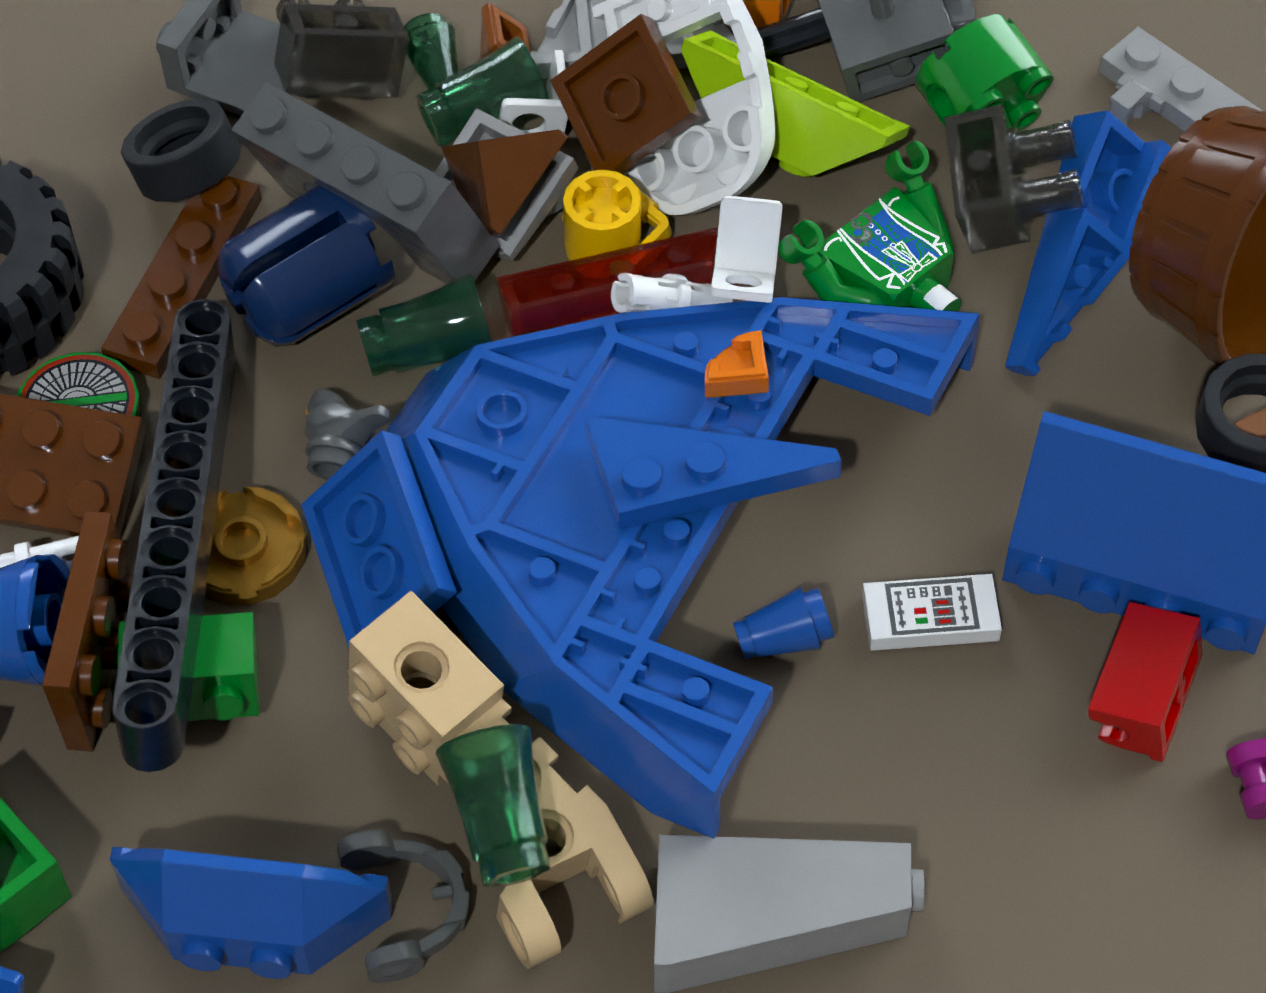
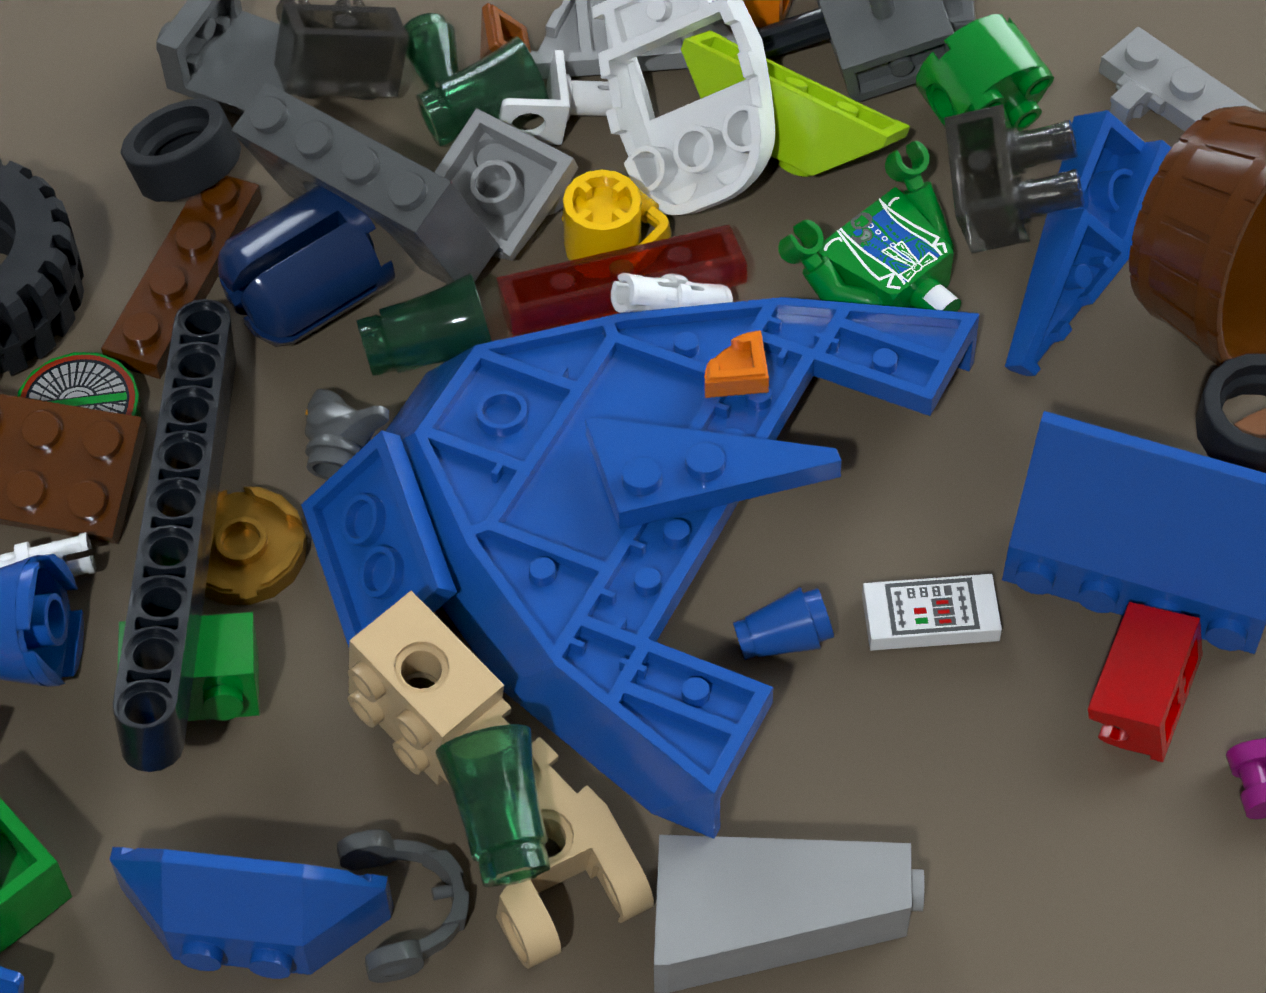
(88, 633): reddish brown plate -> none
(501, 172): reddish brown slope -> none
(625, 97): reddish brown plate -> none
(746, 248): white bracket -> none

